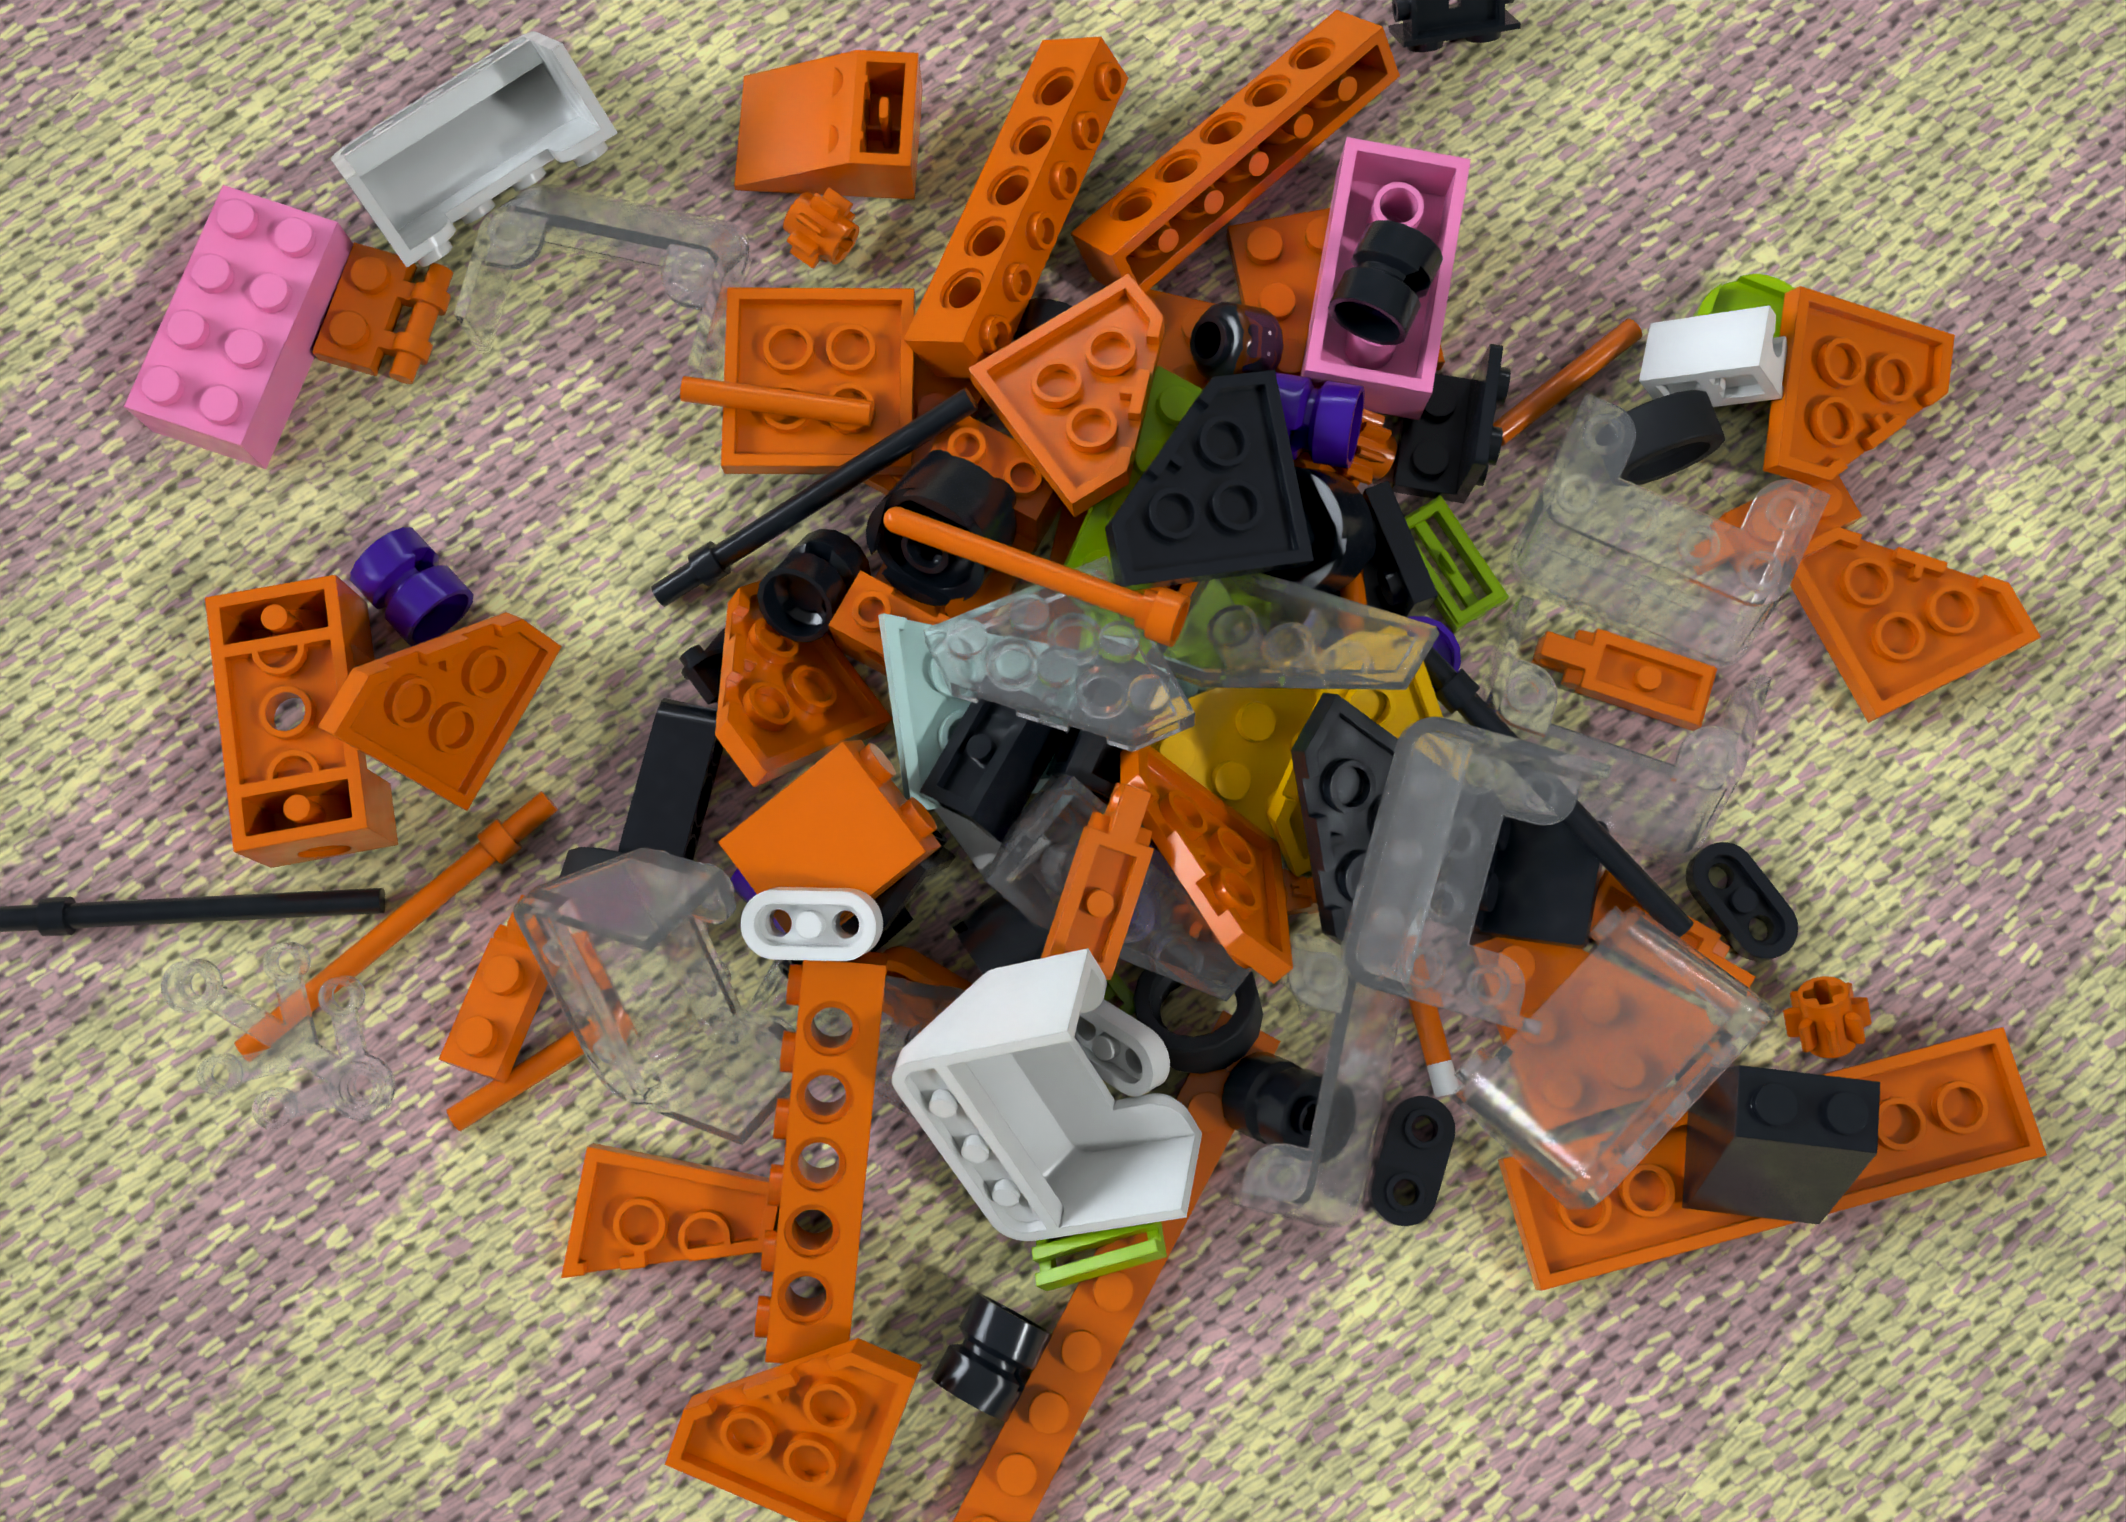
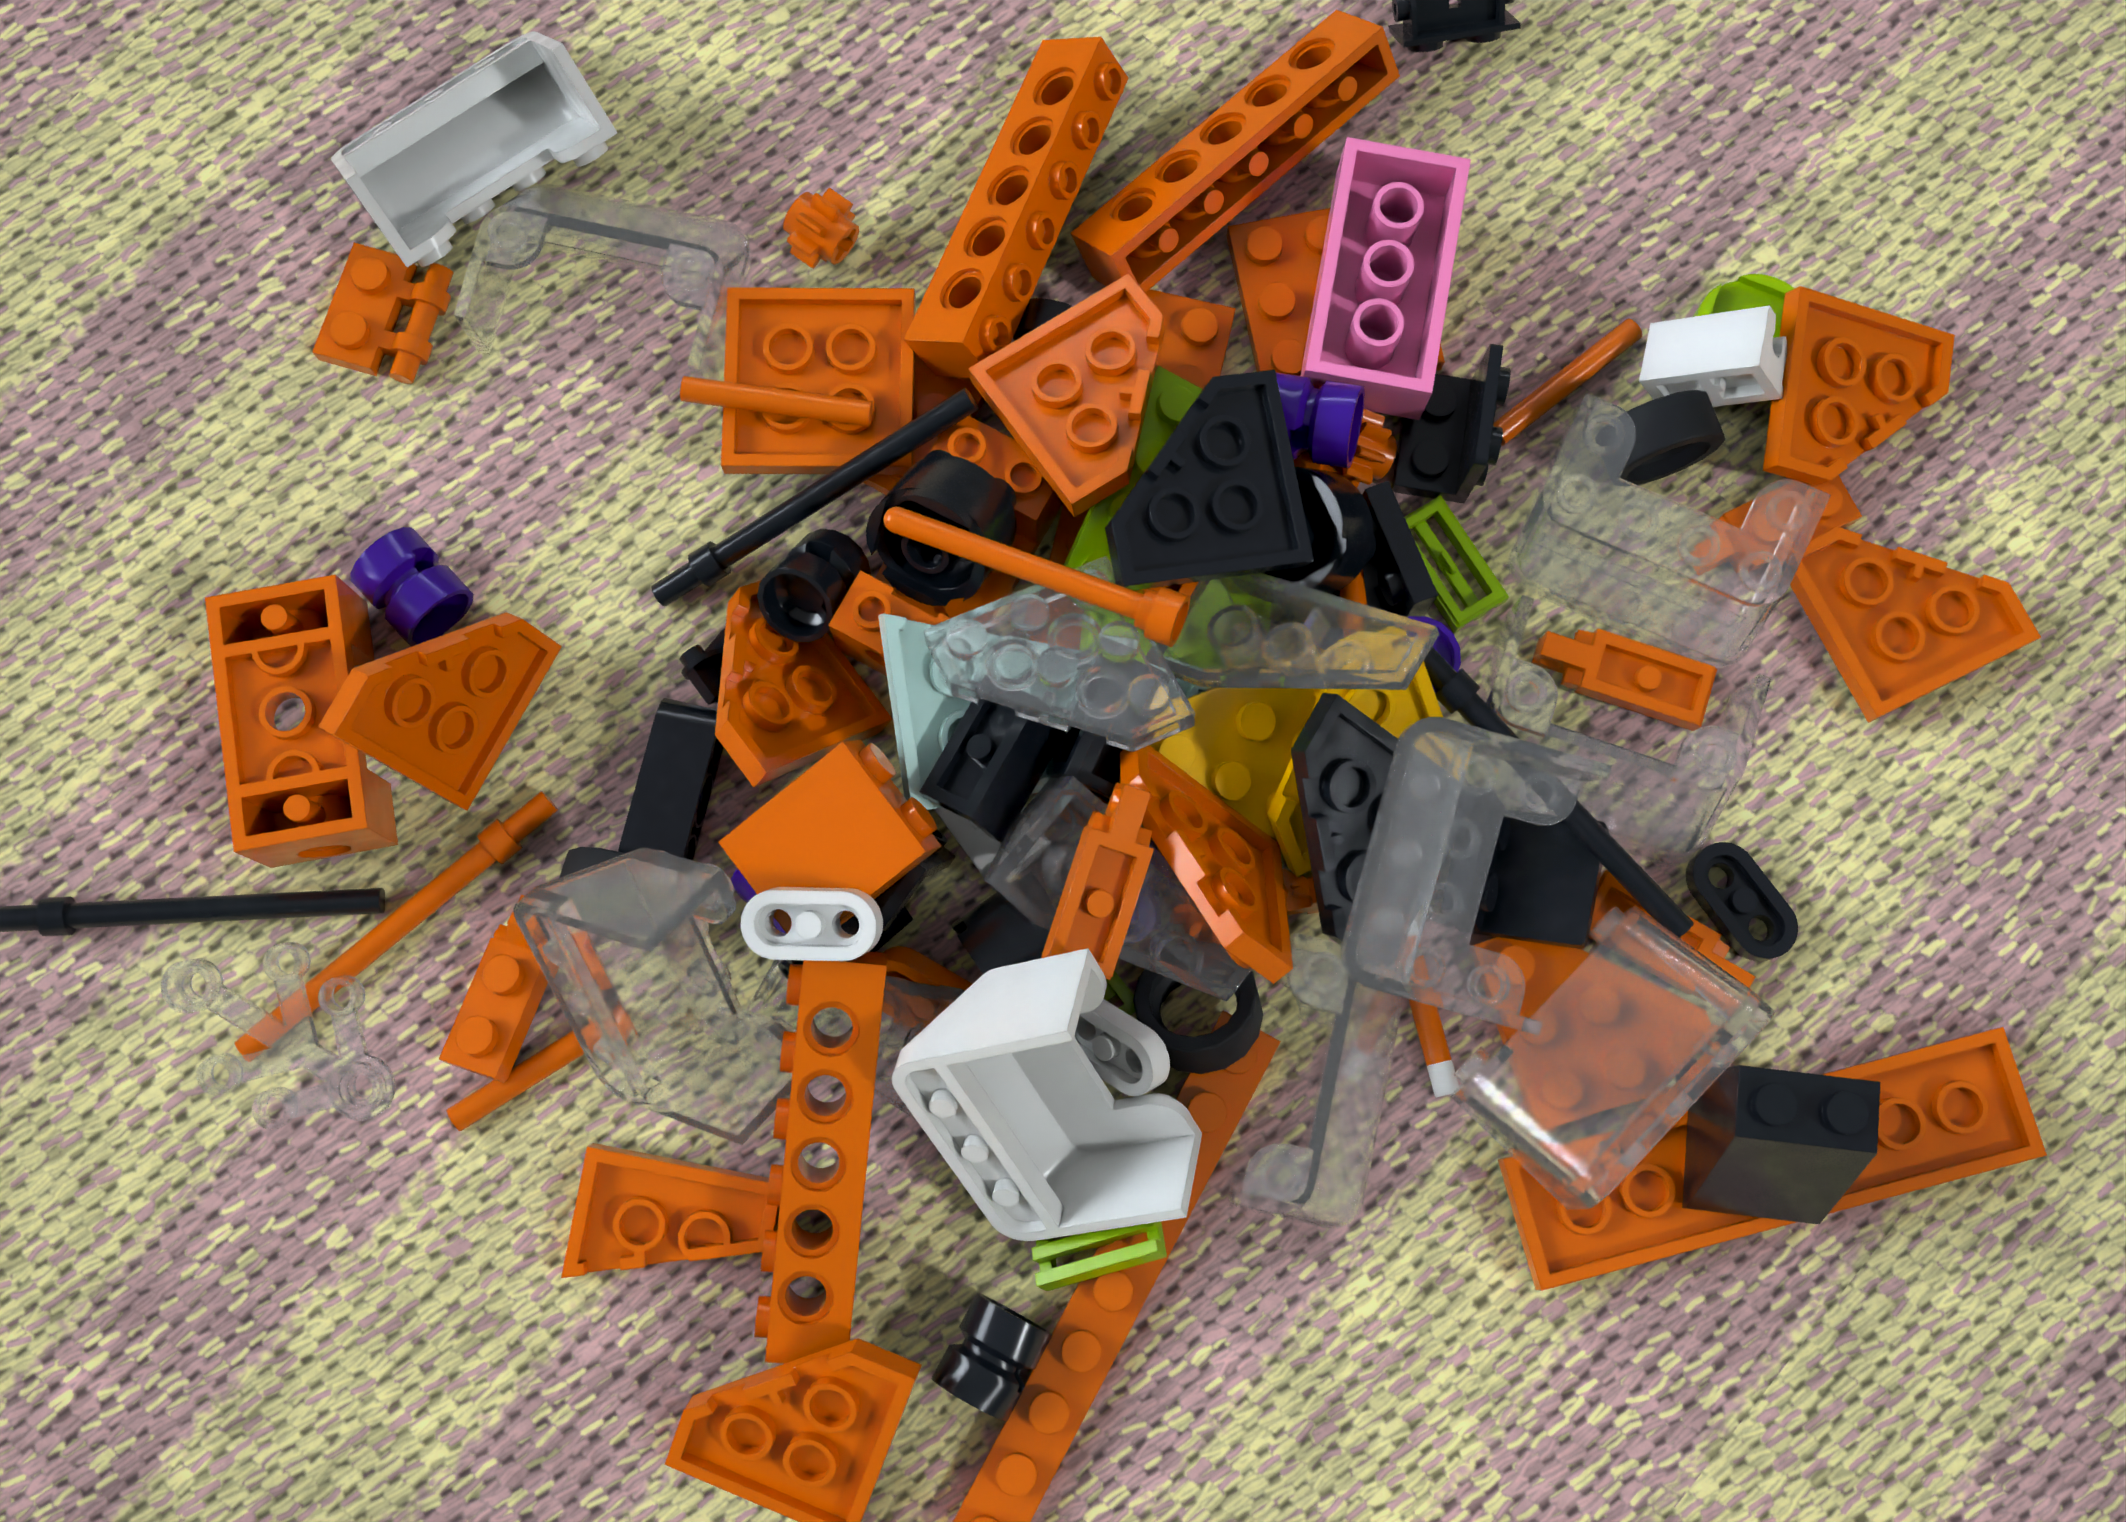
(241, 327): bright pink brick -> none
(833, 125): orange slope -> none
(1236, 340): black head -> none
(1271, 1099): black wheel -> none
(1384, 287): black wheel -> none
(1410, 1159): black plate -> none
(1827, 1017): orange gear -> none

